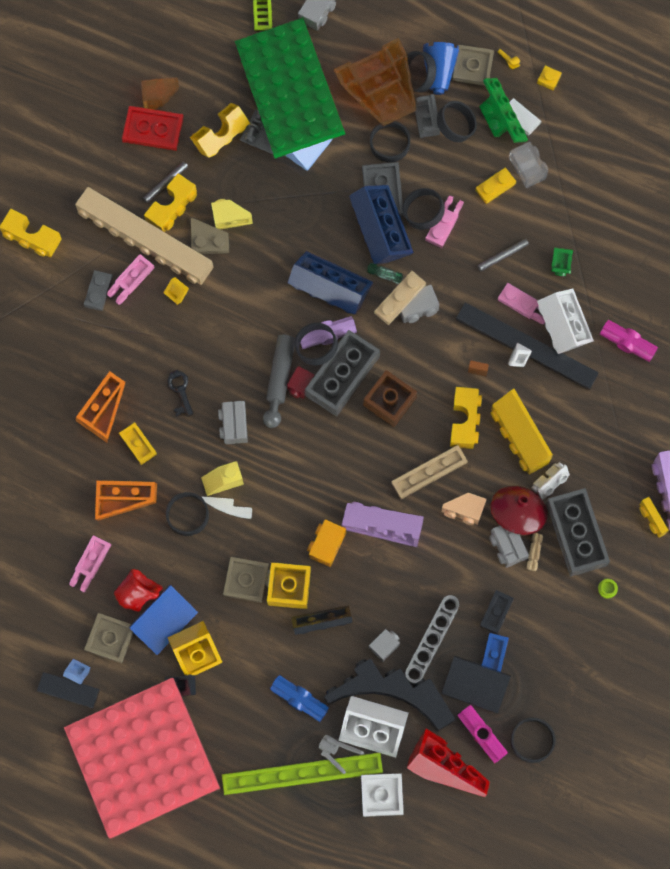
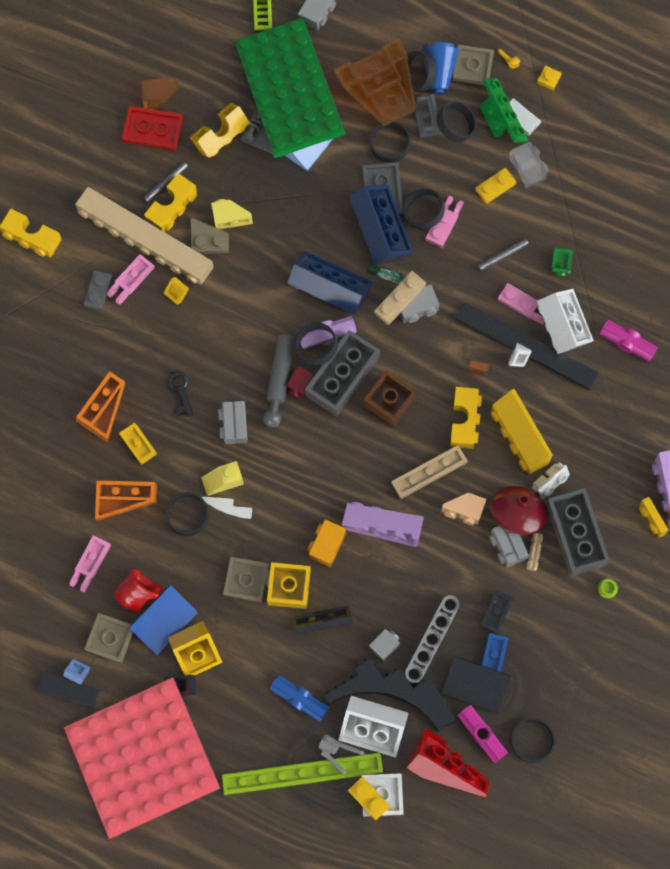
(369, 798): none -> yellow plate

